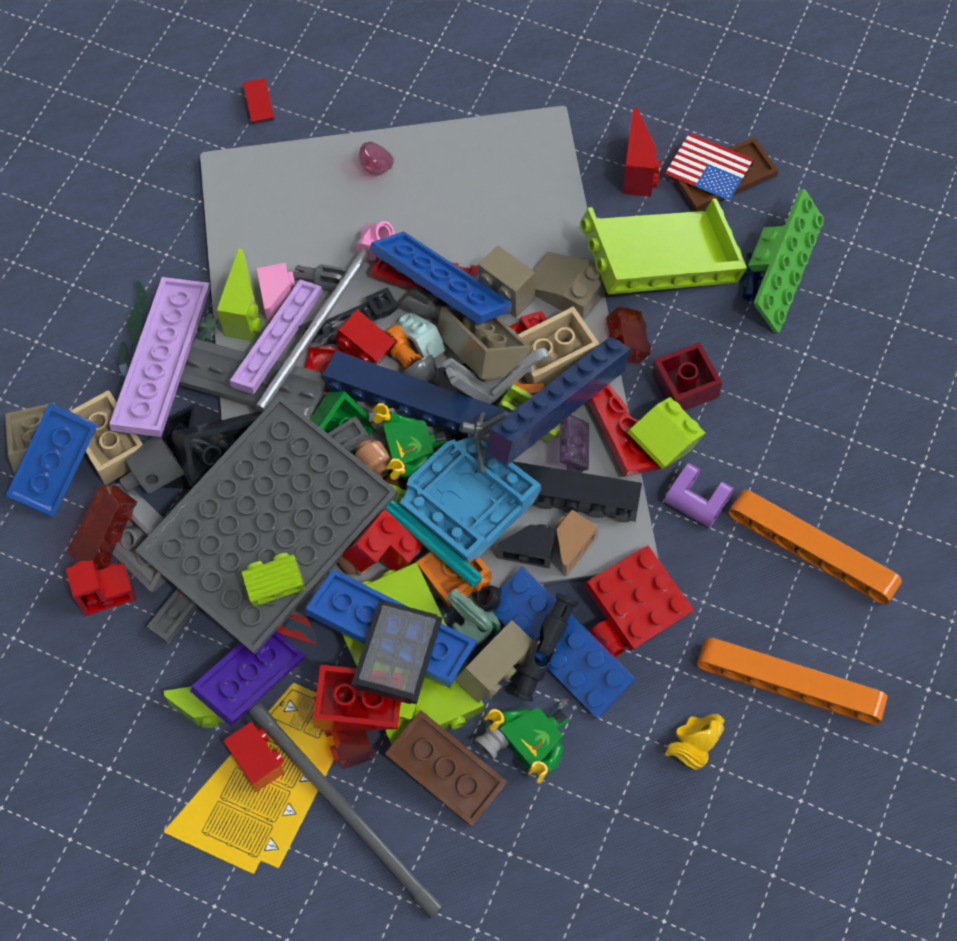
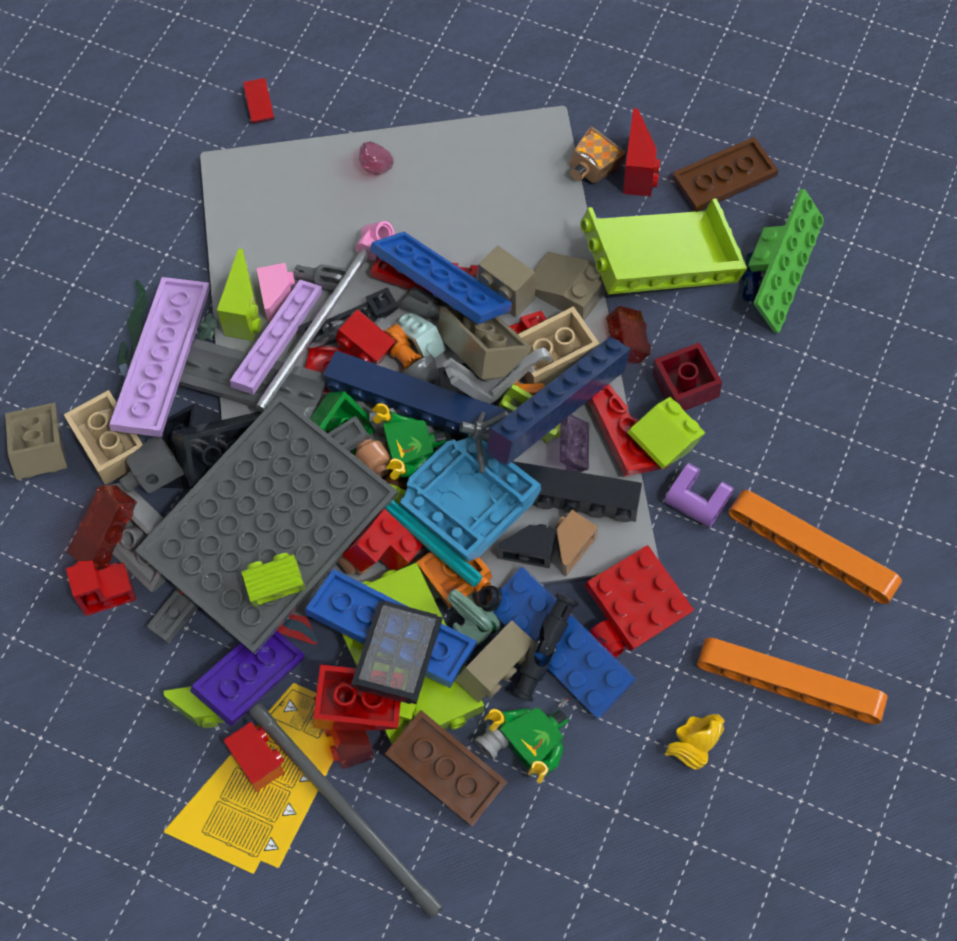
(51, 459): blue plate -> none
(595, 157): none -> medium nougat torso
(709, 166): sticker -> none

